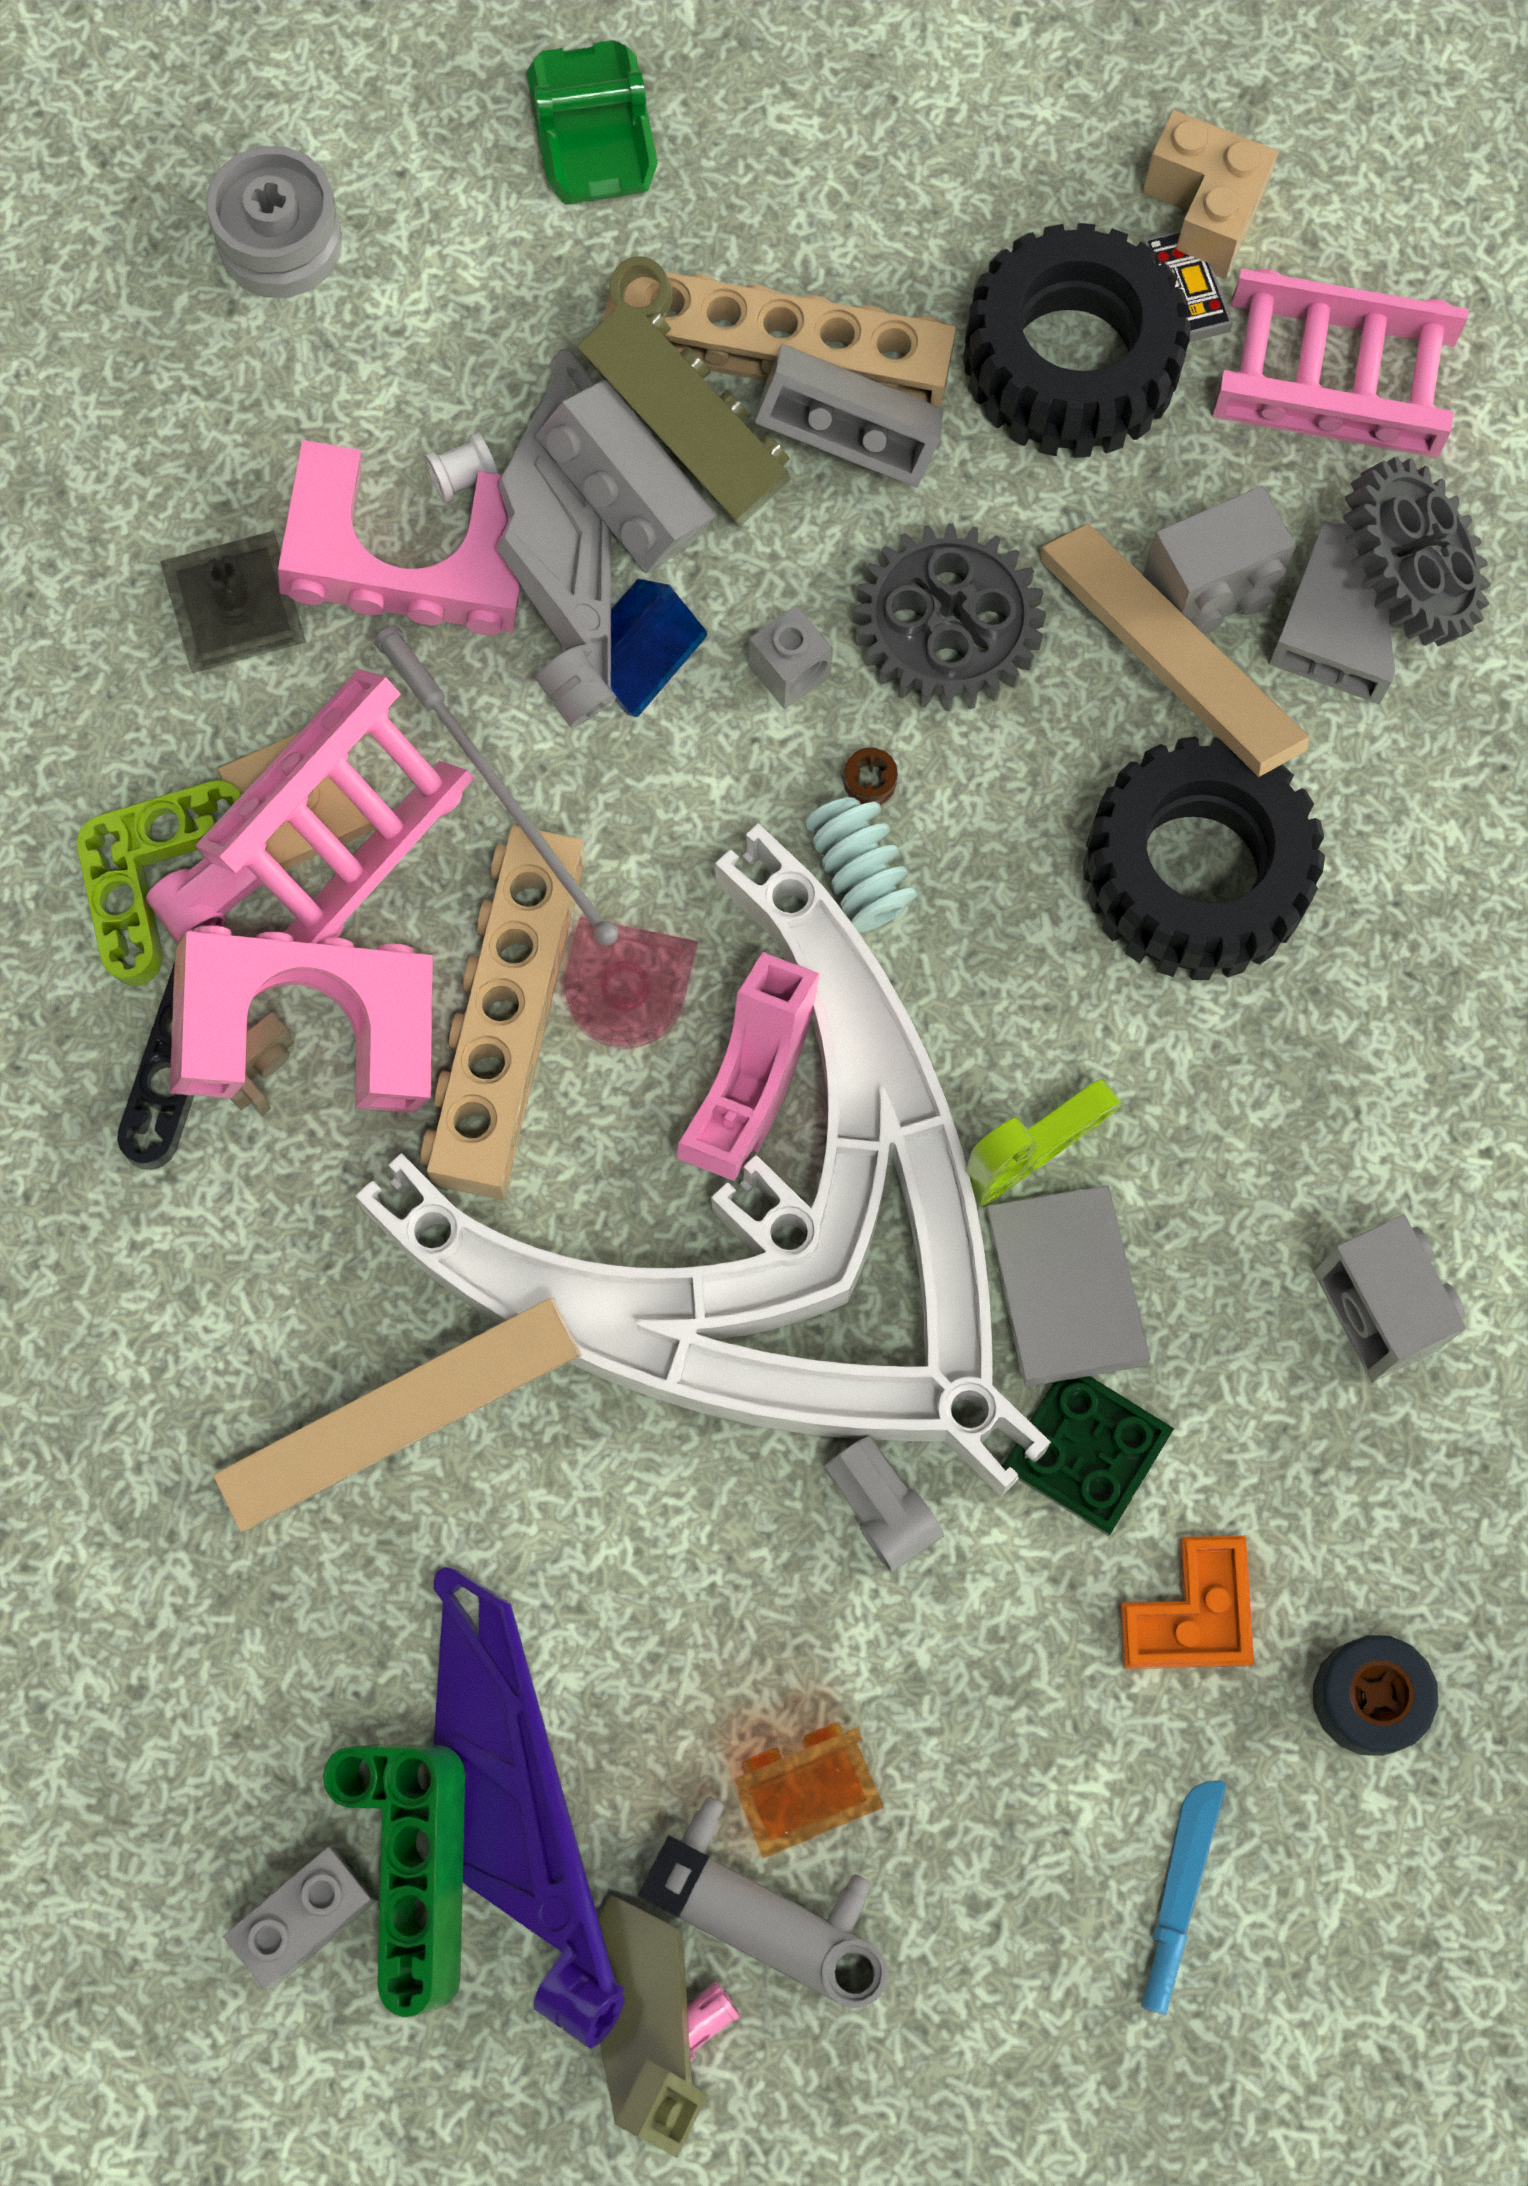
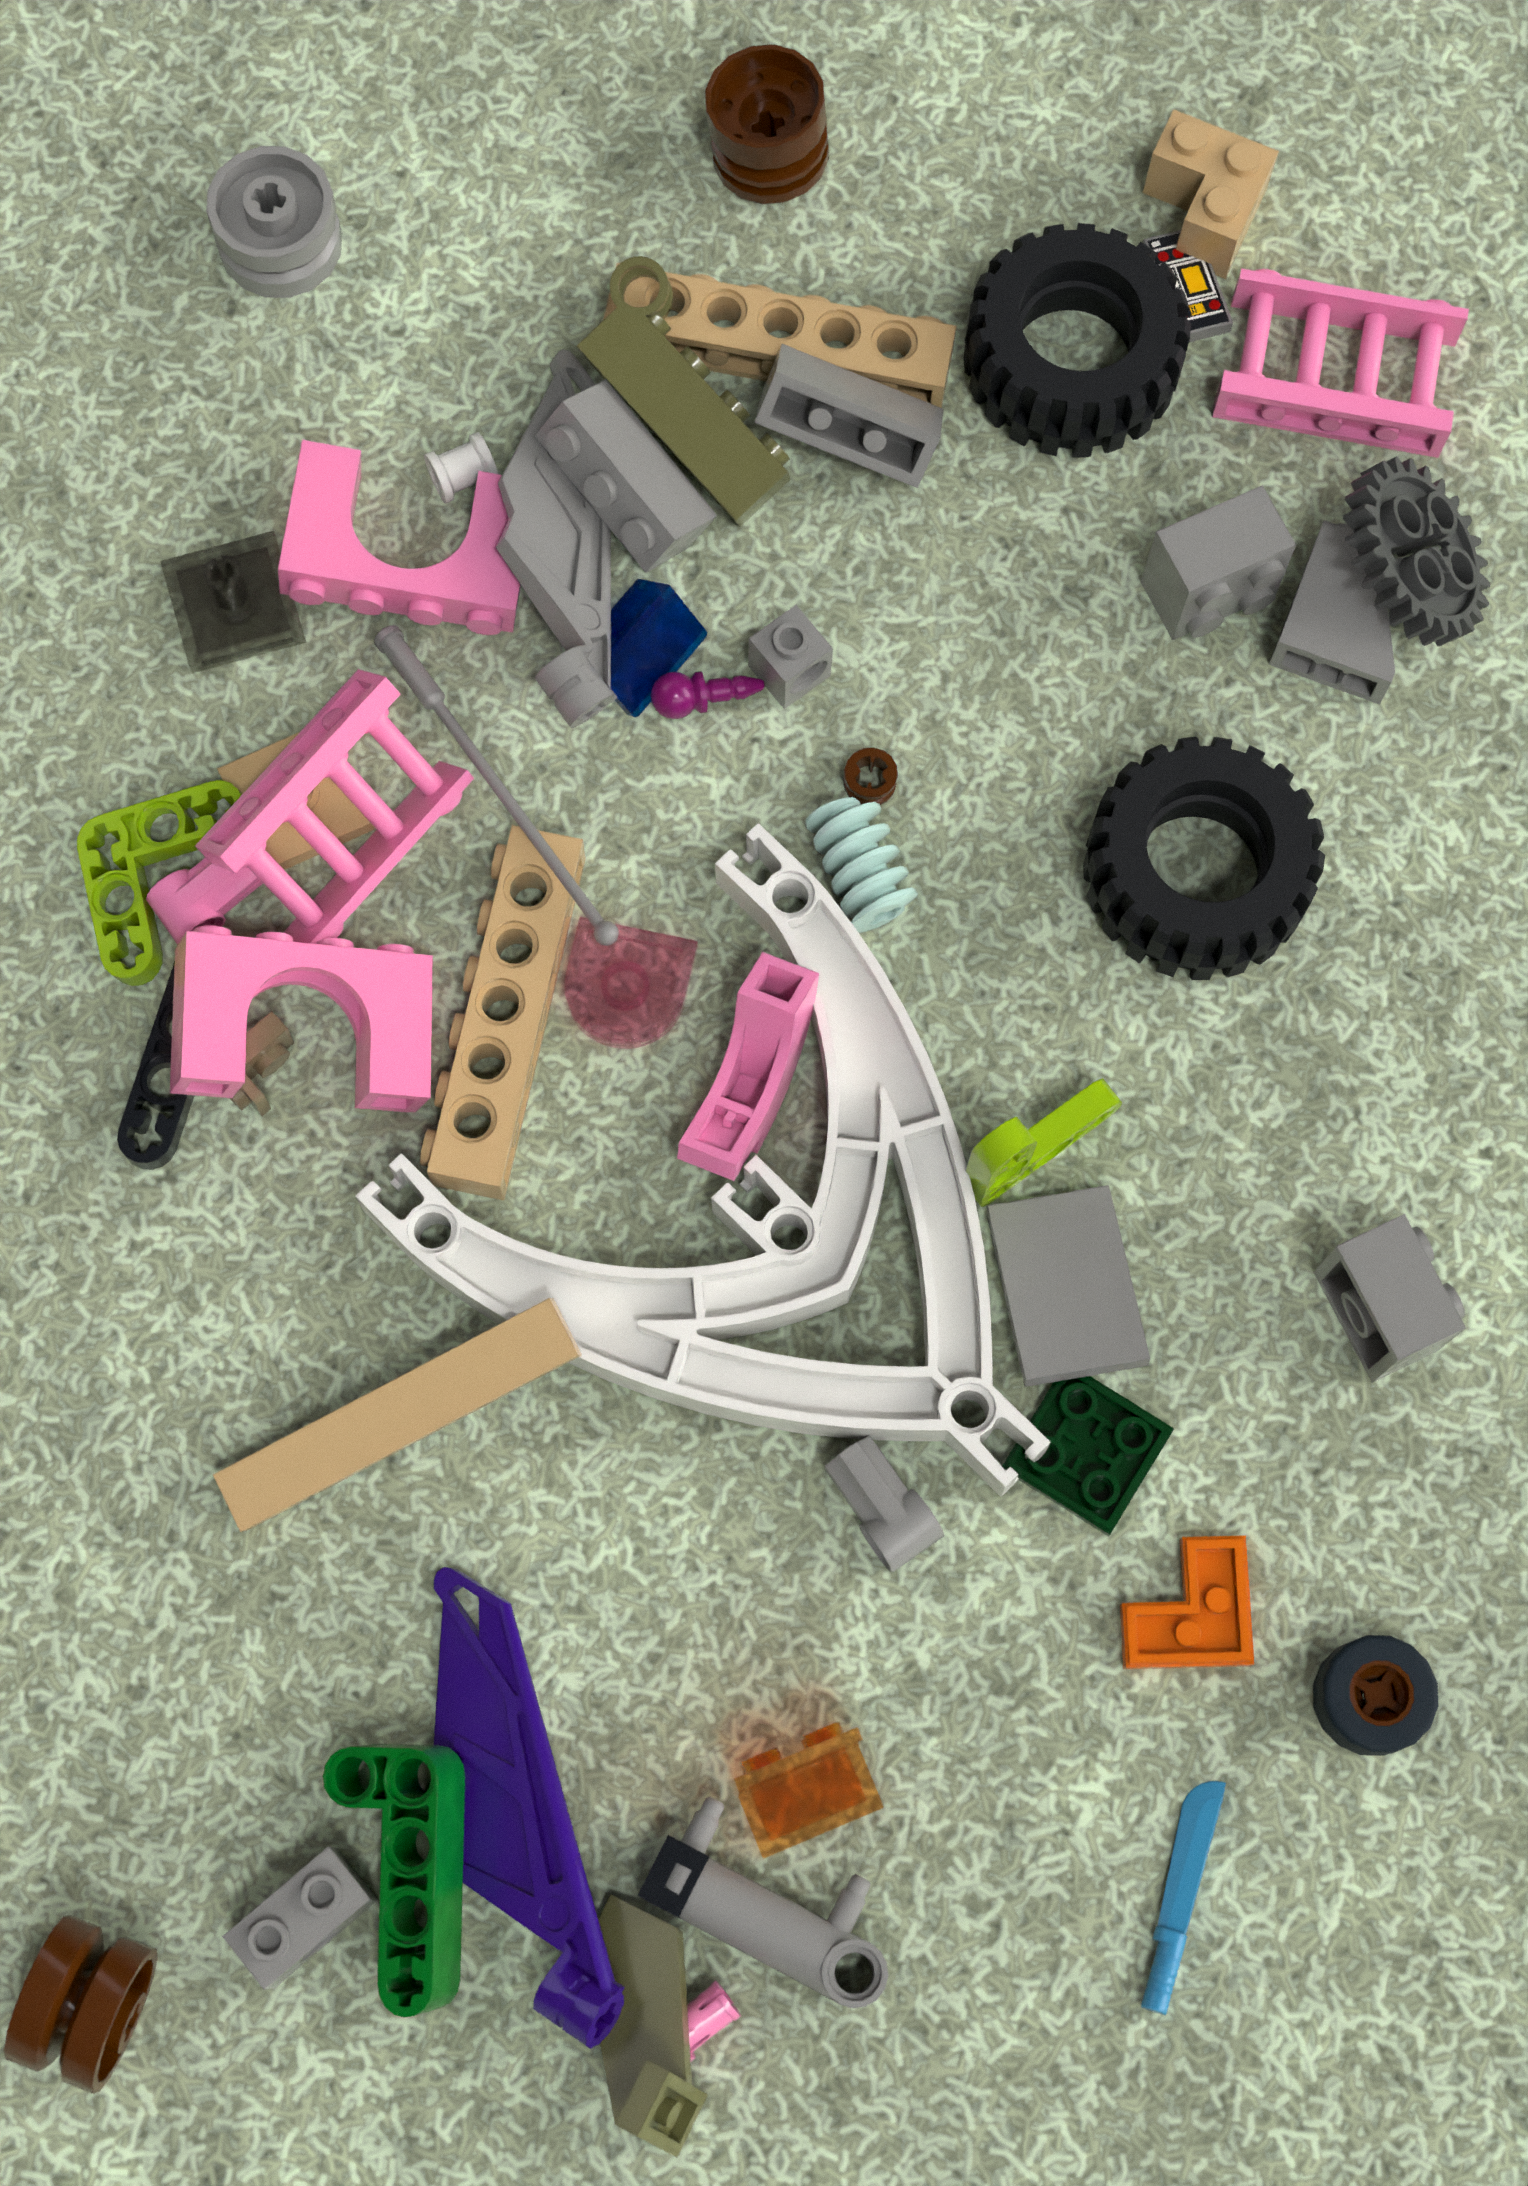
(80, 2003): none -> reddish brown wheel
(592, 122): green shield -> none
(677, 694): none -> magenta bar
(767, 123): none -> reddish brown wheel
(987, 585): dark grey gear -> none
(1175, 650): tan tile -> none

